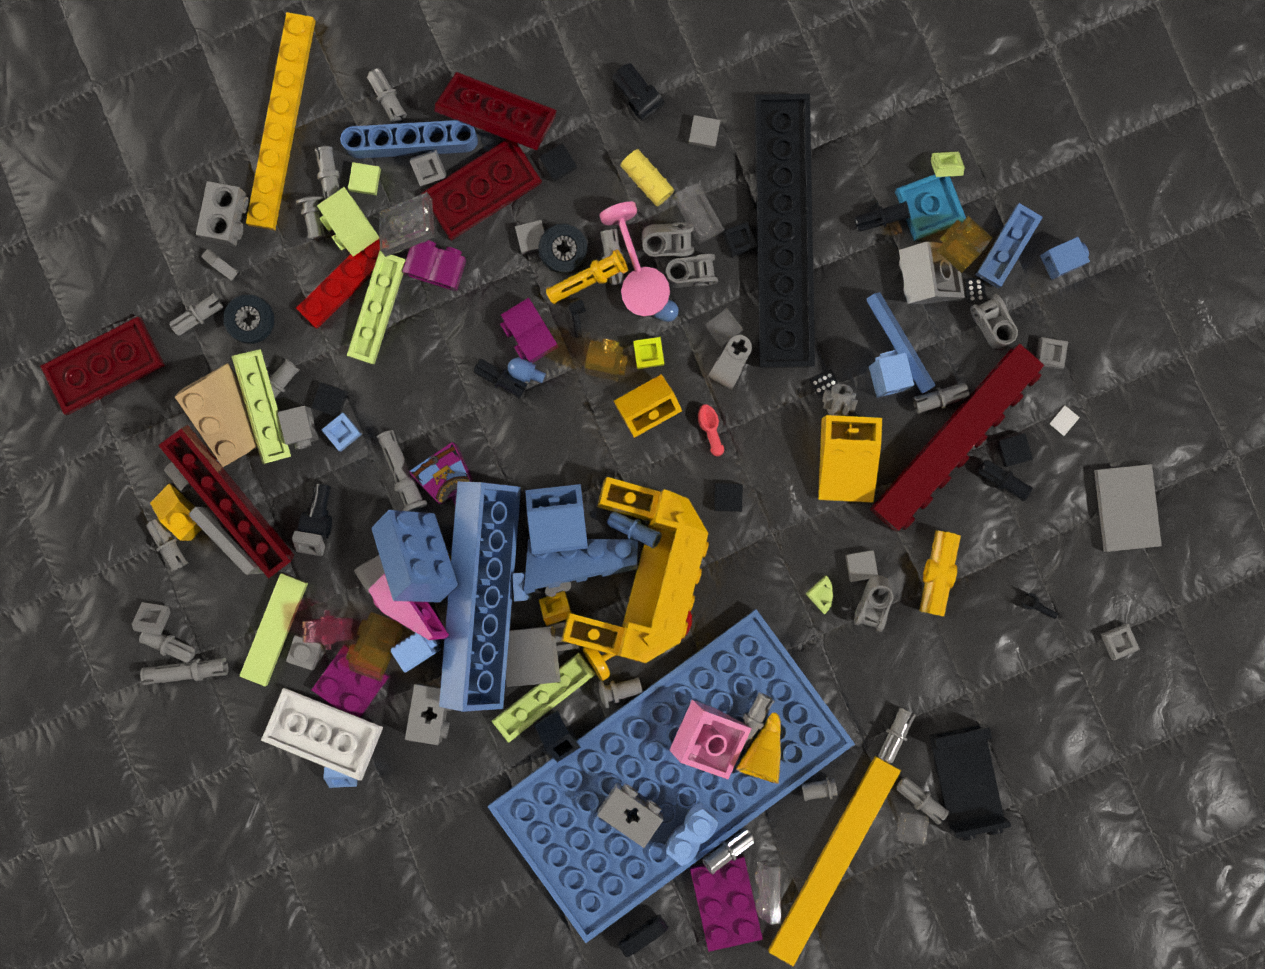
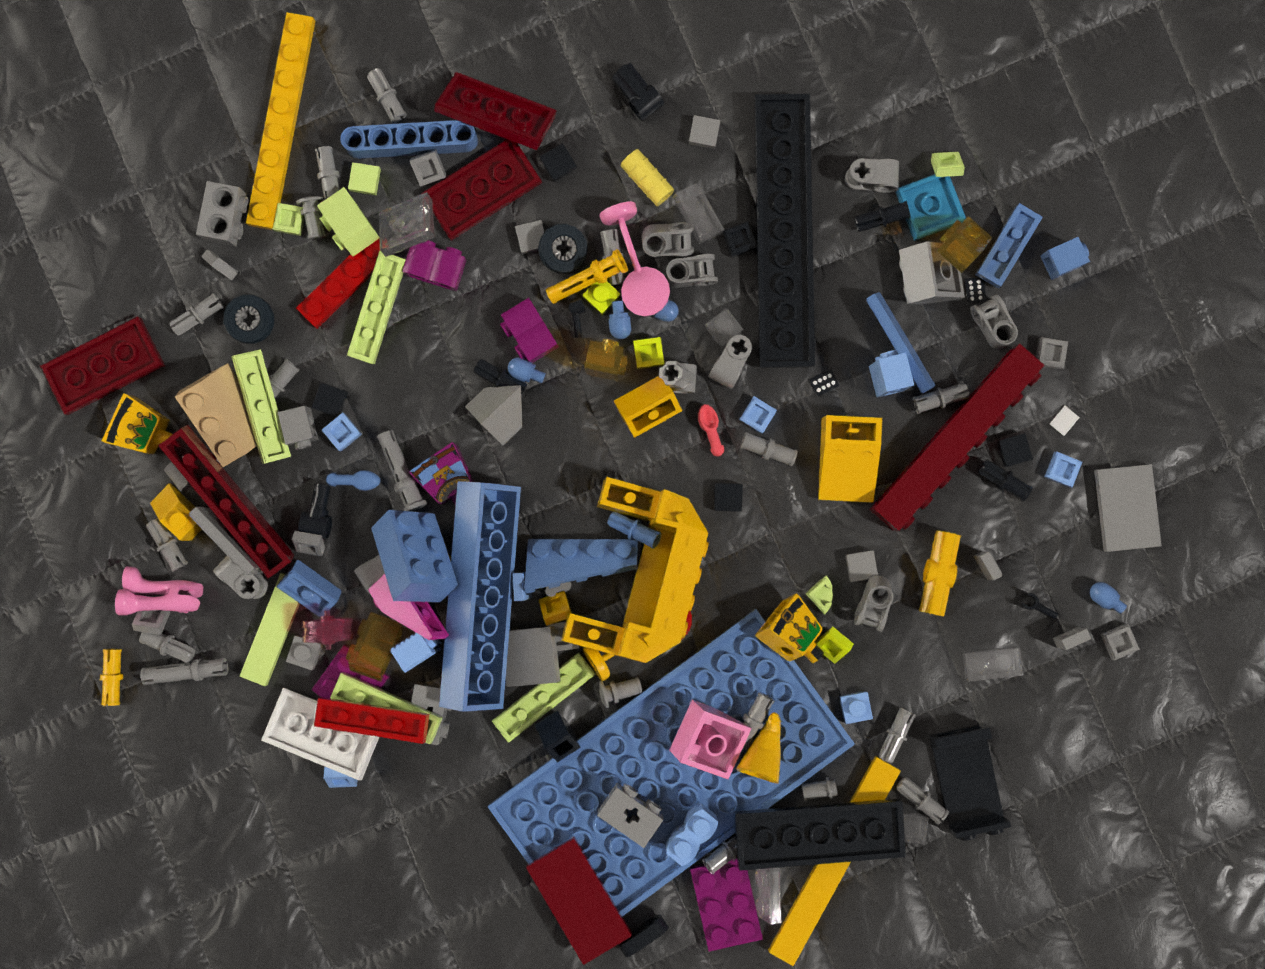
(111, 677): none -> yellow pin
(136, 426): none -> yellow torso
(179, 594): none -> bright pink piece
(239, 581): none -> light grey piece
(288, 219): none -> yellowish green tile
(309, 588): none -> medium blue slope
(356, 690): none -> yellowish green tile
(361, 480): none -> medium blue piece
(371, 720): none -> red plate
(498, 411): none -> light grey slope
(556, 519): medium blue slope -> none
(579, 900): none -> dark red tile
(601, 296): none -> neon yellow plate
(619, 321): none -> medium blue cylinder
(679, 376): none -> light grey piece
(757, 415): none -> light blue tile
(768, 449): none -> light grey pin
(792, 631): none -> yellow torso
(819, 834): none -> black plate
(834, 644): none -> neon yellow plate
(839, 400): light grey gear -> none
(855, 707): none -> light blue plate
(878, 175): none -> light grey piece
(988, 565): none -> light grey tile
(992, 664): none -> clear plate
(1063, 469): none -> light blue tile
(1072, 638): none -> light grey tile
(1106, 597): none -> medium blue cylinder

